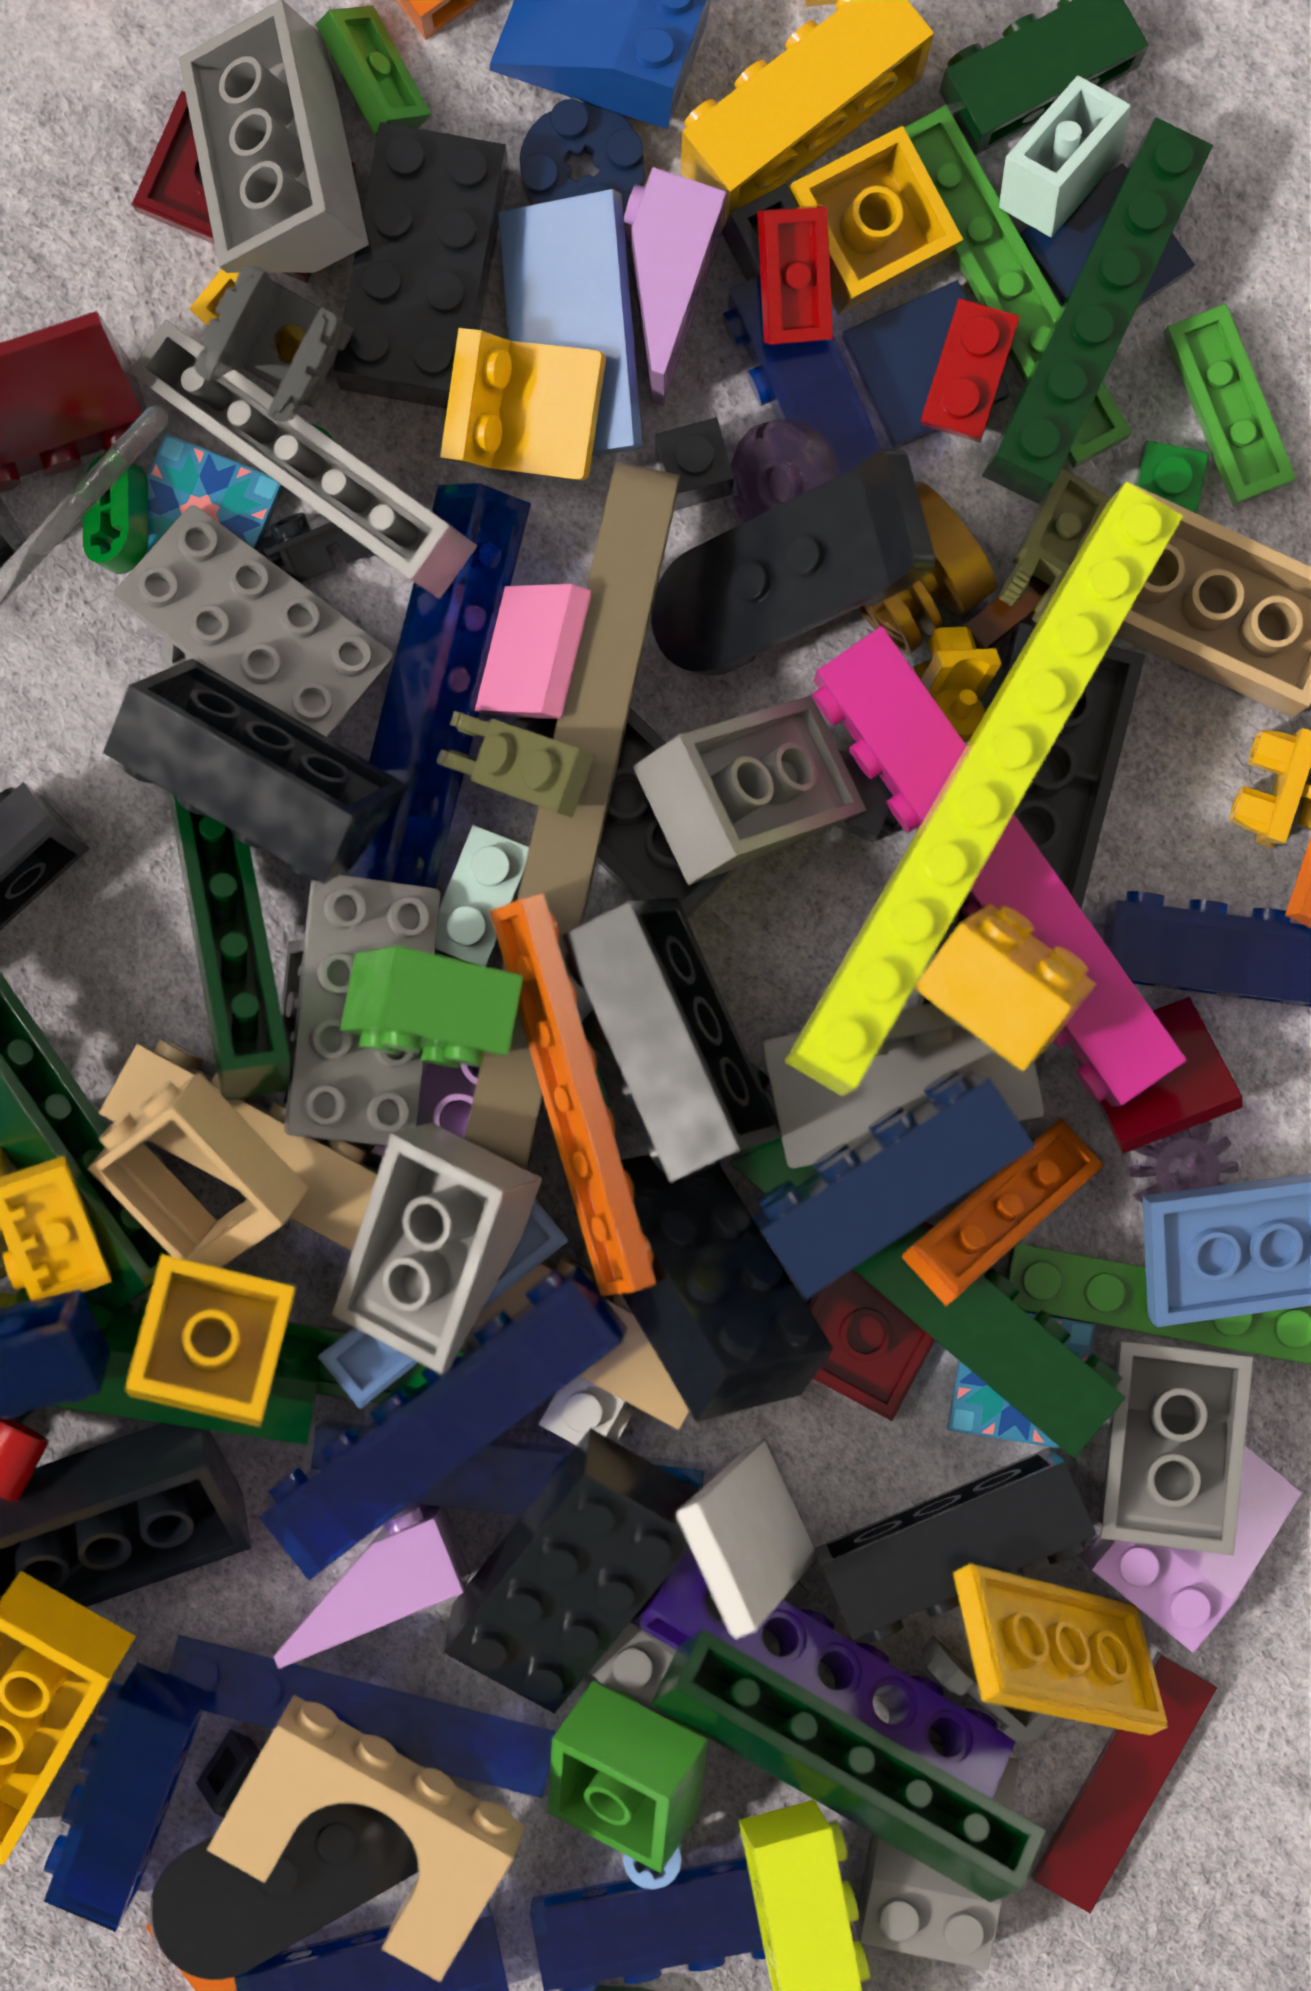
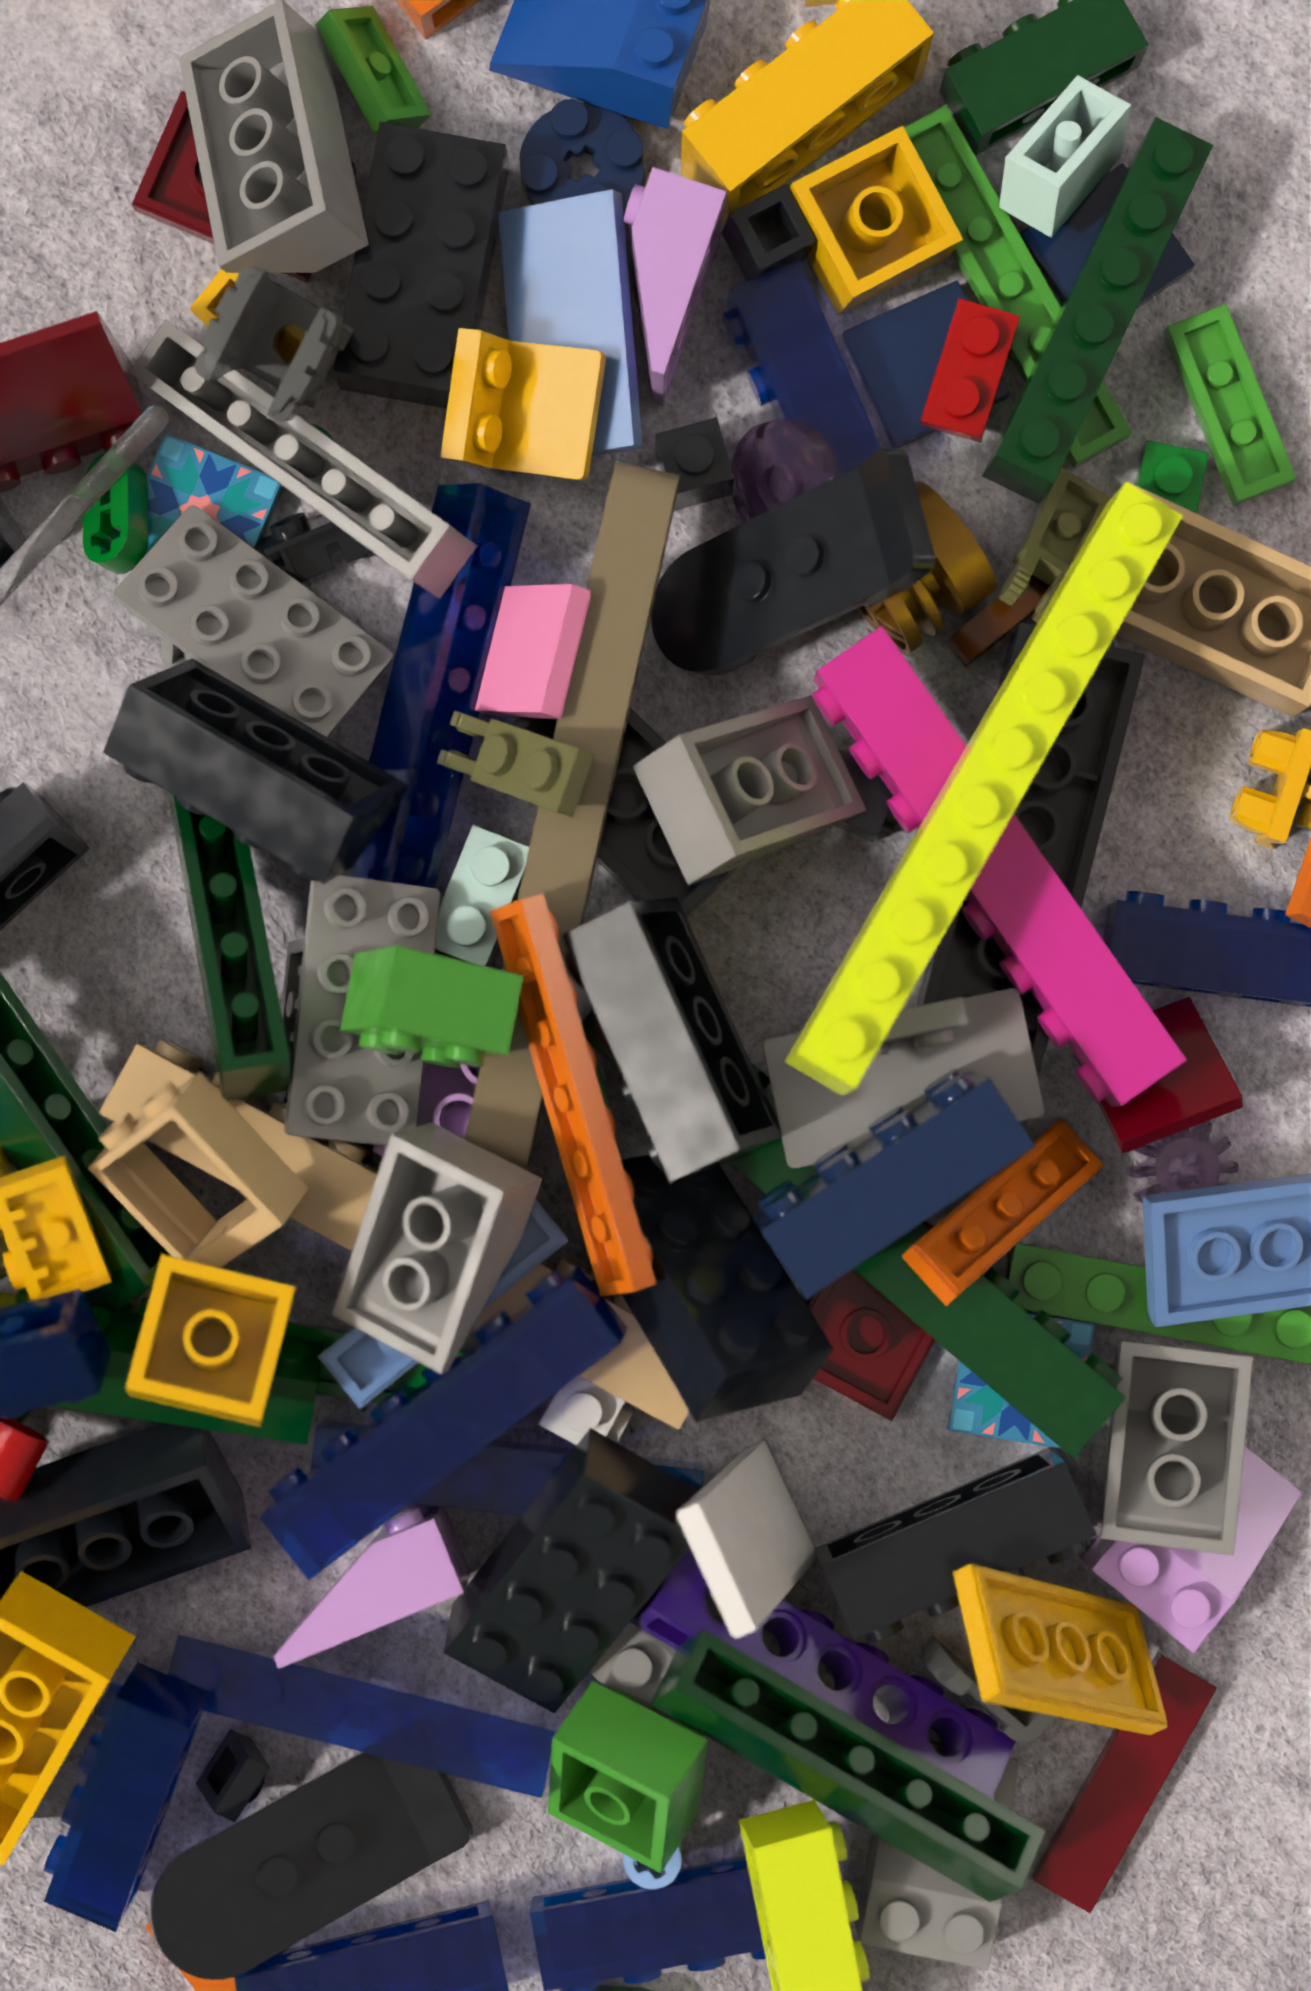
(323, 1762): tan arch -> none
(795, 274): red plate -> none
(958, 676): yellow hips -> none
(1006, 984): yellow brick -> none

